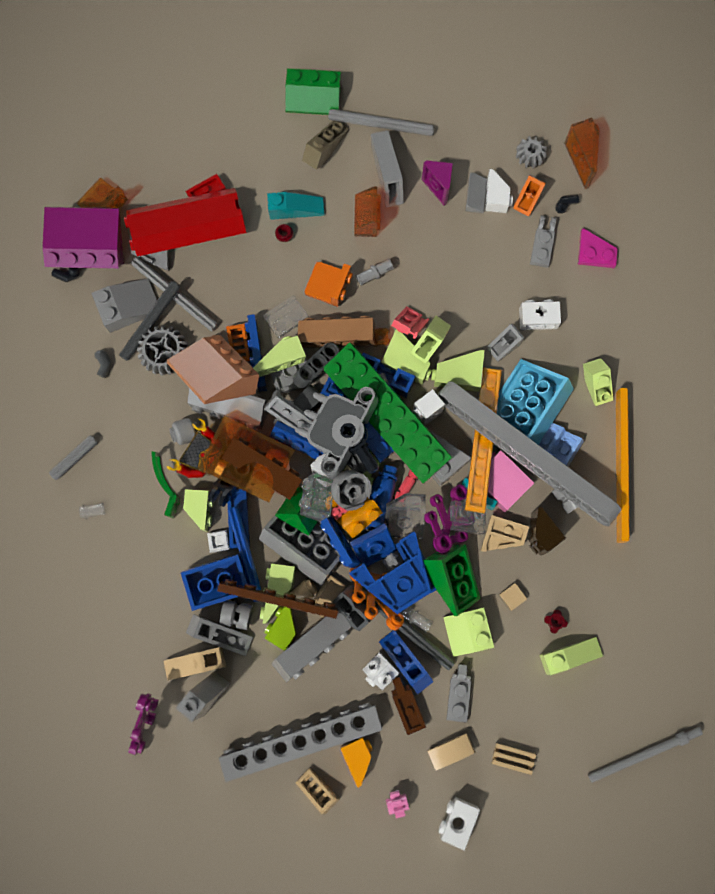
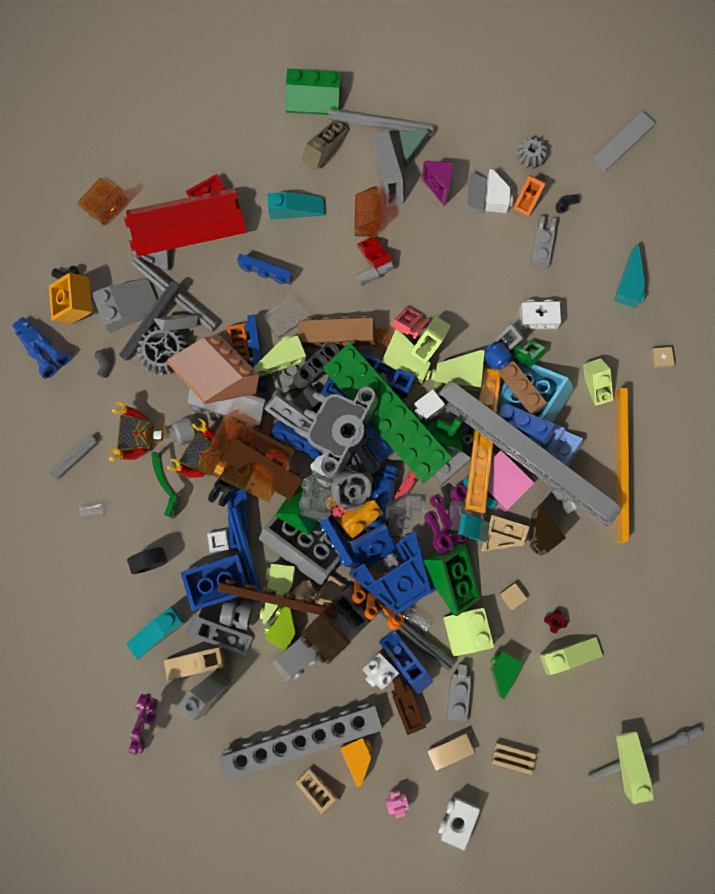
(35, 343): none -> blue piece
(70, 298): none -> light orange brick
(82, 237): magenta slope -> none
(134, 434): none -> torso
(147, 560): none -> black tyre
(155, 632): none -> teal slope
(176, 322): none -> light grey slope
(198, 507): yellowish green slope -> none
(264, 269): none -> blue plate
(284, 228): dark red plate -> none
(324, 639): none -> dark brown slope
(329, 283): orange bracket -> none
(373, 252): none -> red slope
(411, 143): none -> sand green slope
(447, 434): none -> green shield
(466, 433): none -> black arm
(474, 528): none -> teal slope
(497, 356): none -> blue head
(504, 672): none -> green slope
(522, 388): none -> medium nougat plate
(528, 423): none -> blue plate
(529, 353): none -> green bracket
(582, 147): clear orange slope -> none
(595, 251): dark pink wing -> none
(623, 141): none -> light grey tile
(632, 281): none -> teal slope
(634, 768): none -> yellowish green slope
(662, 357): none -> tan tile

